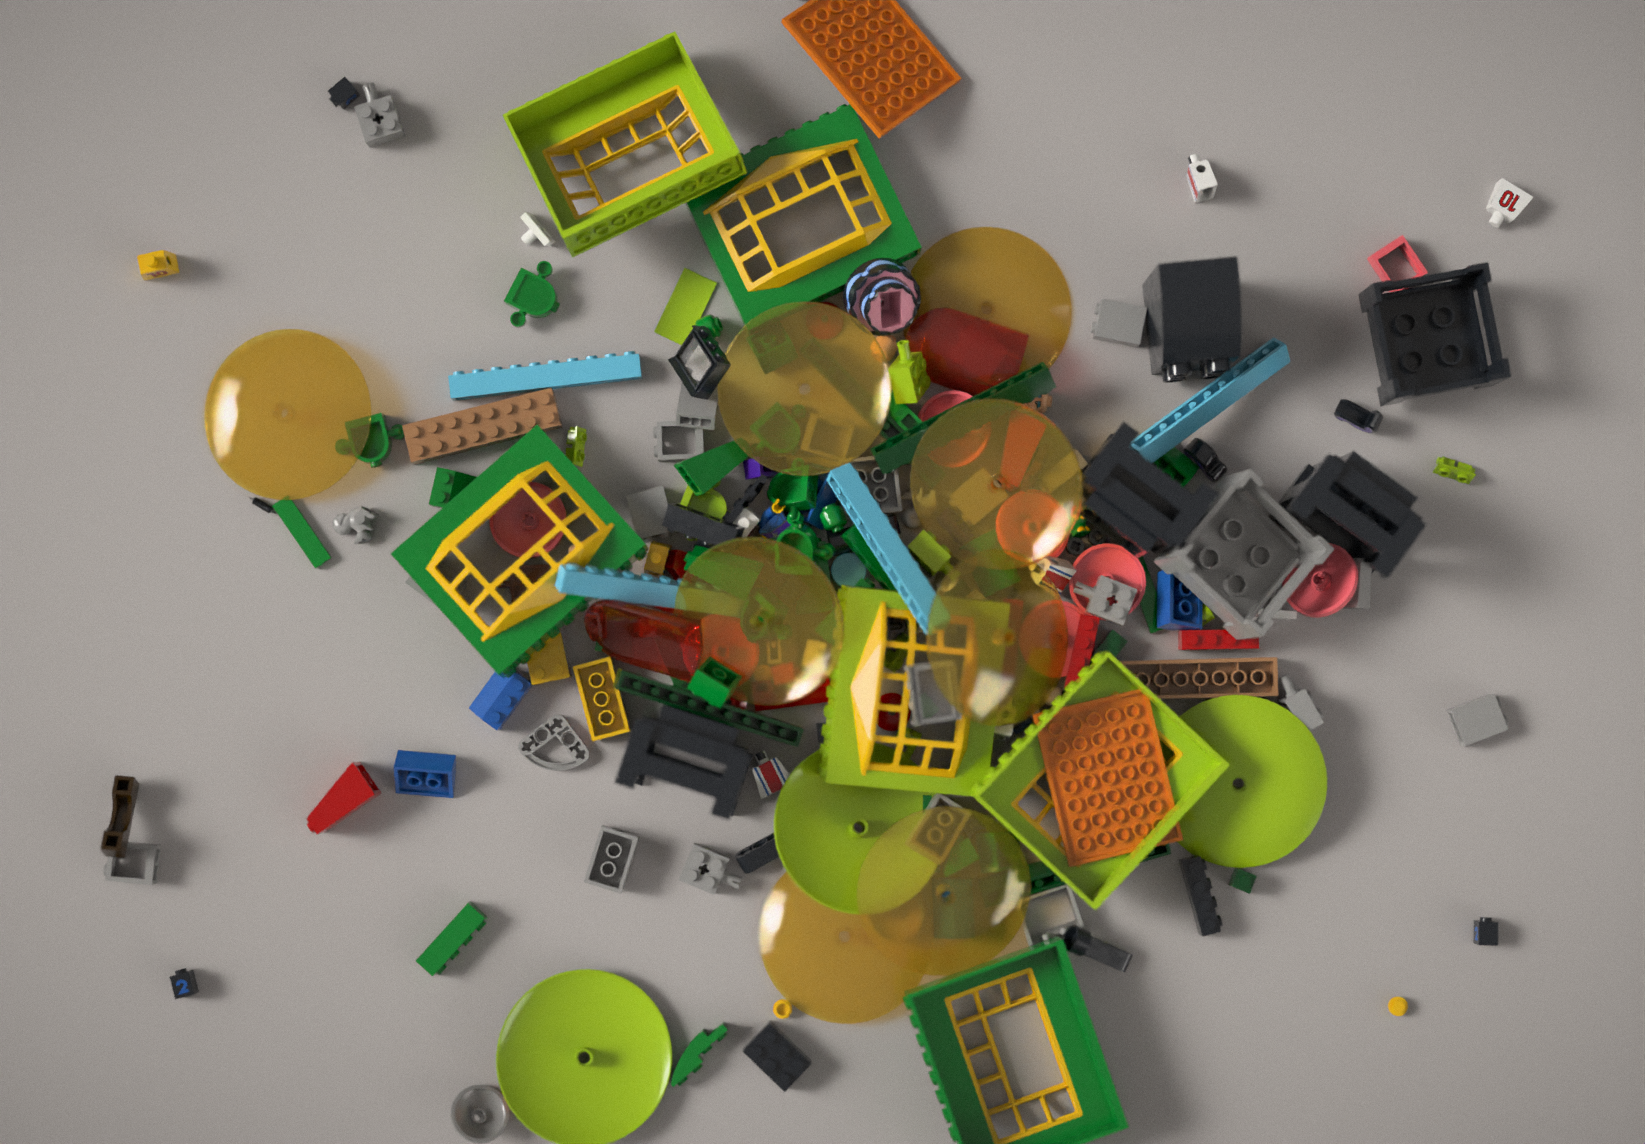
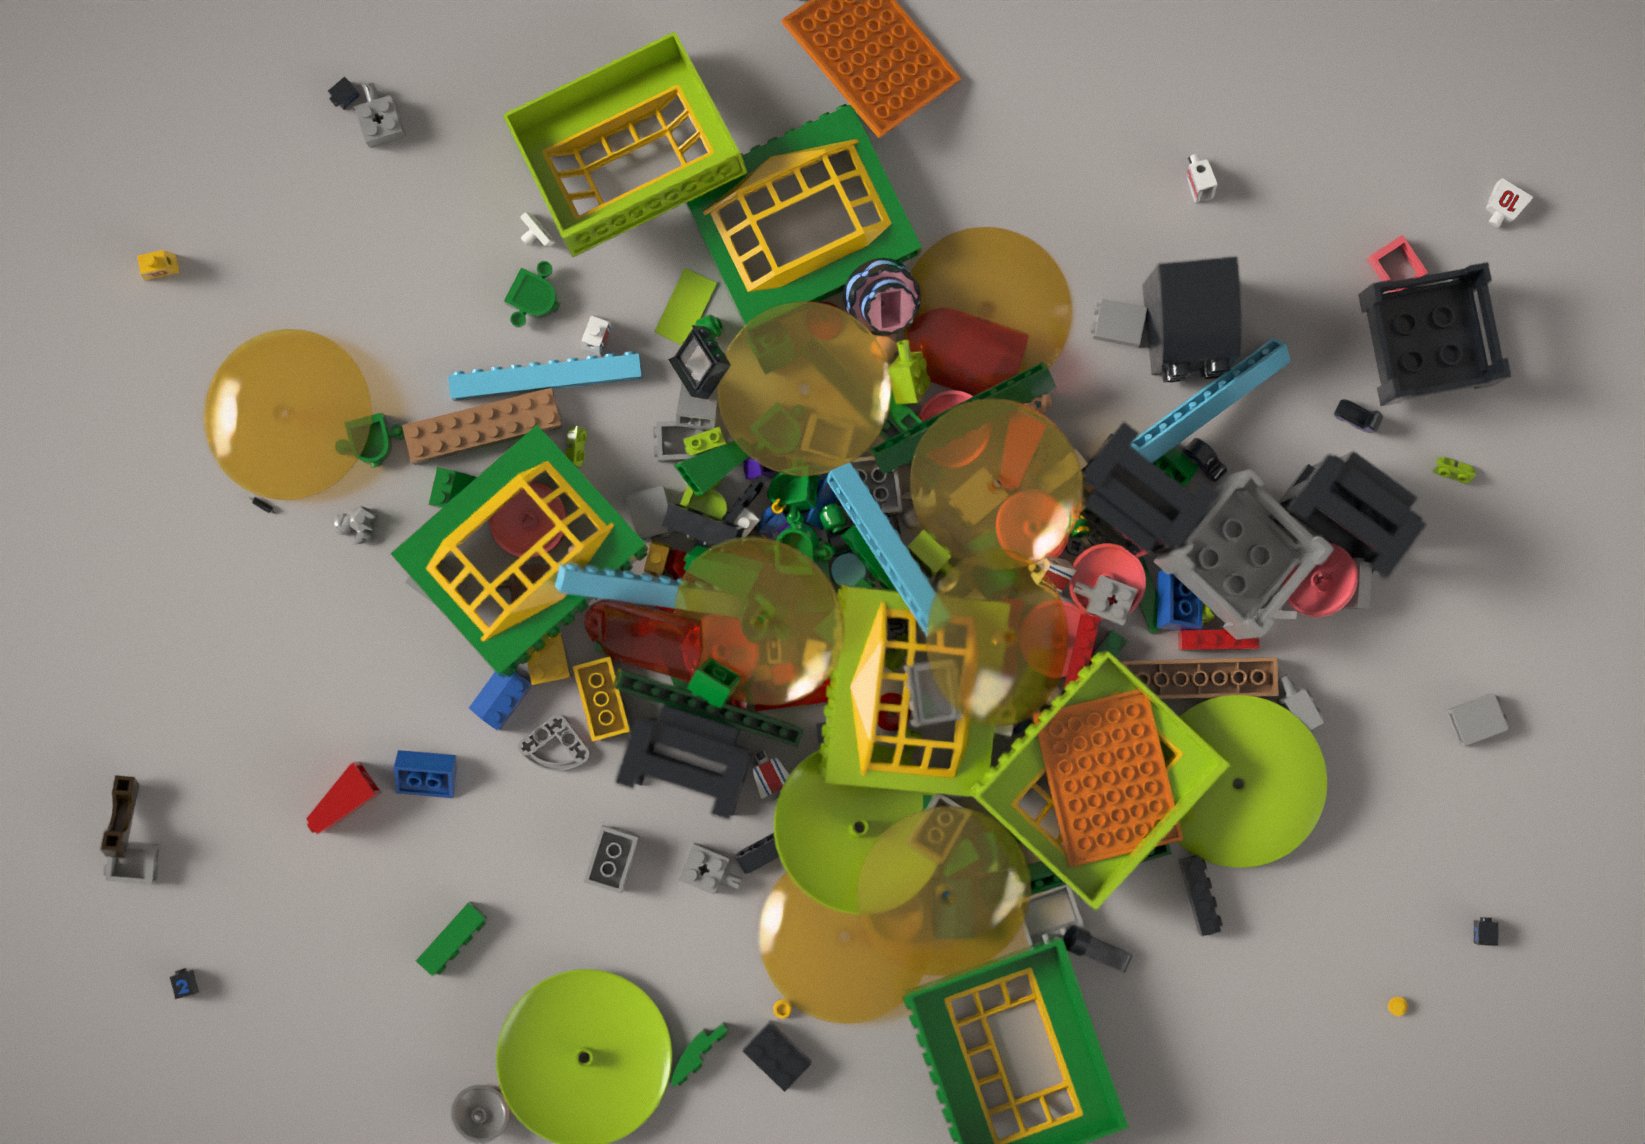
(302, 532): green tile -> none
(596, 334): none -> white torso
(704, 441): none -> lime hinge
(1242, 880): dark green brick -> none

